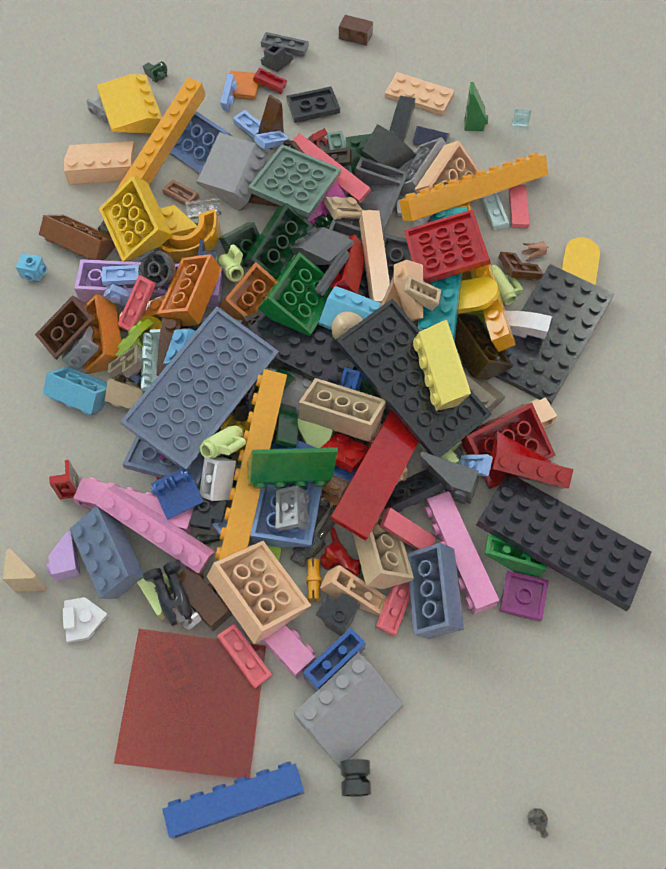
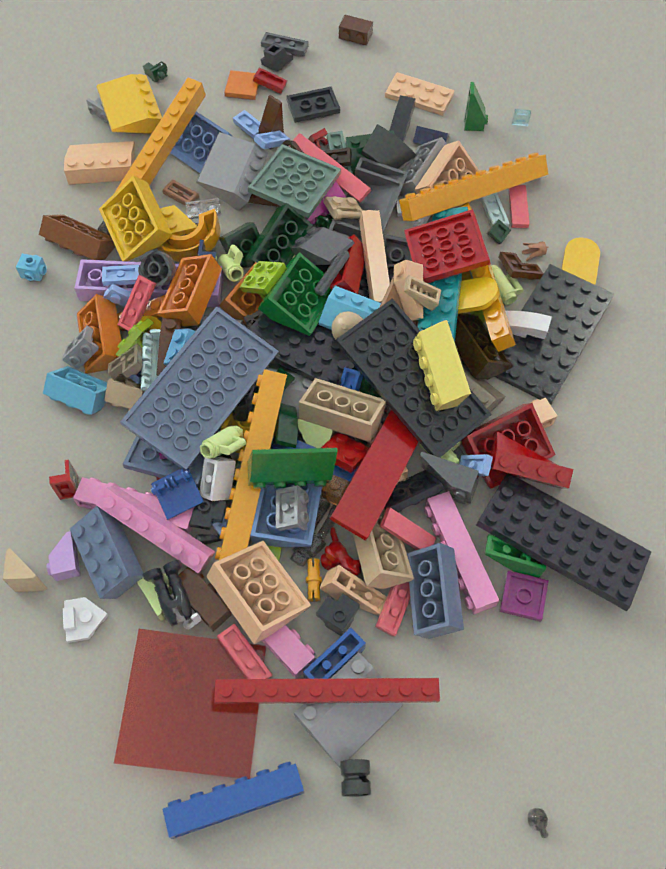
(65, 326): reddish brown slope -> none
(227, 95): light blue plate -> none
(263, 277): none -> lime plate
(327, 690): none -> red plate
(498, 231): none -> dark green plate

